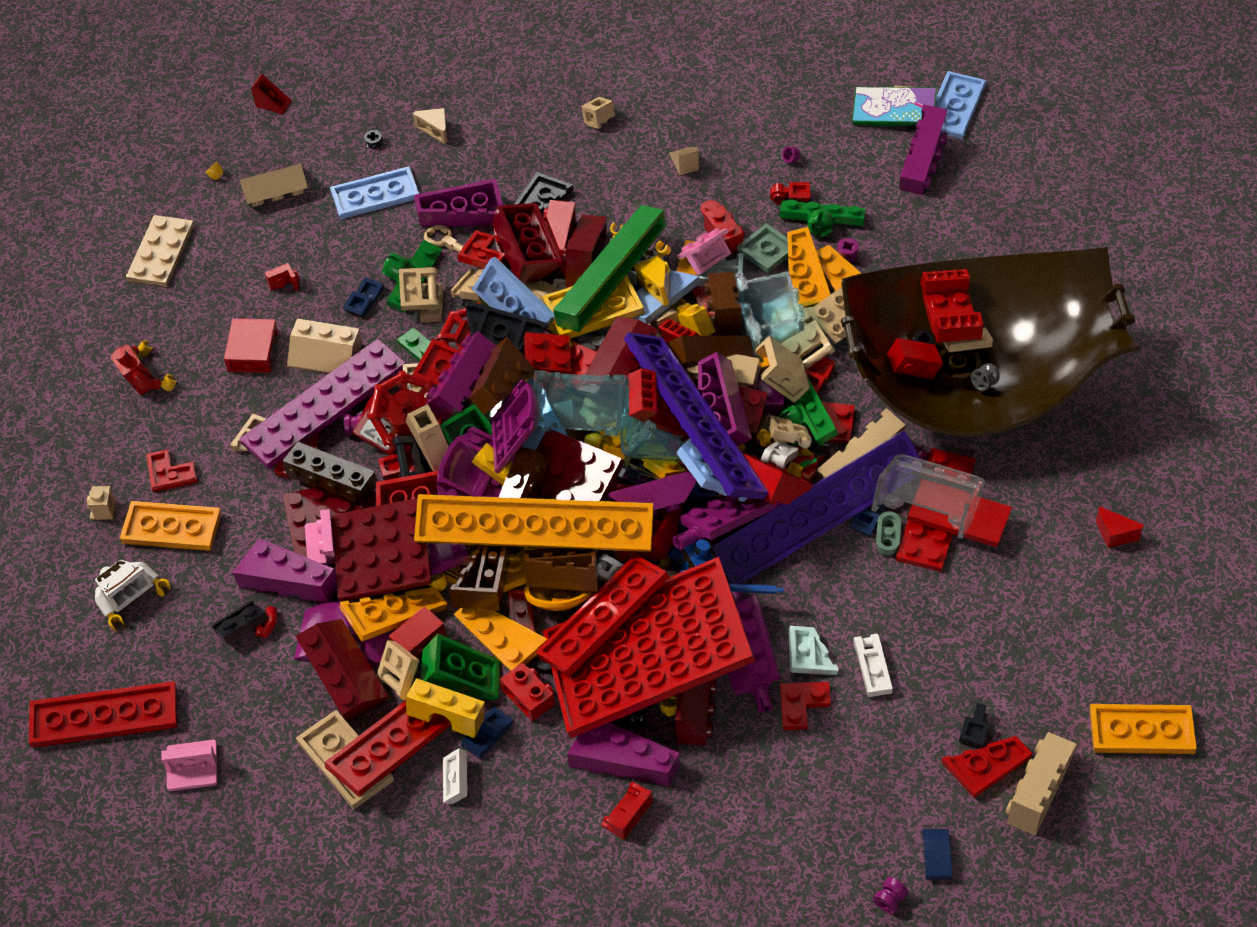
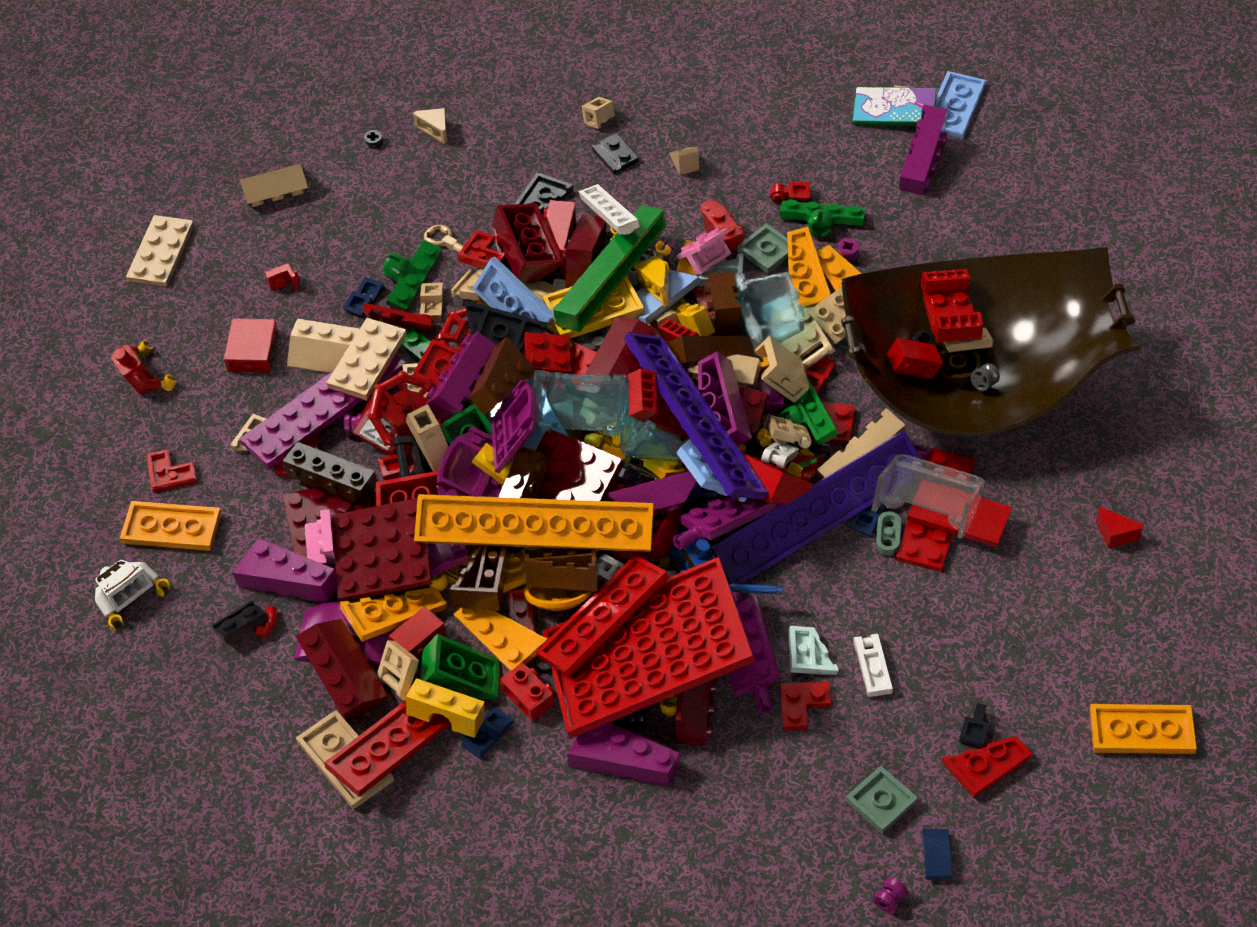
(101, 503): tan brick -> none
(102, 714): red plate -> none
(191, 765): bright pink bracket -> none
(215, 171): yellow hinge -> none
(269, 96): red slope -> none
(366, 358): none -> tan plate
(374, 192): light blue tile -> none
(399, 318): none -> red wing
(412, 291): tan plate -> none
(455, 776): white plate -> none
(459, 205): magenta wedge -> none
(609, 209): none -> white plate
(615, 153): none -> plate
(628, 811): red hinge -> none
(791, 154): magenta hinge -> none
(881, 799): none -> sand green plate
(1040, 783): tan wedge -> none

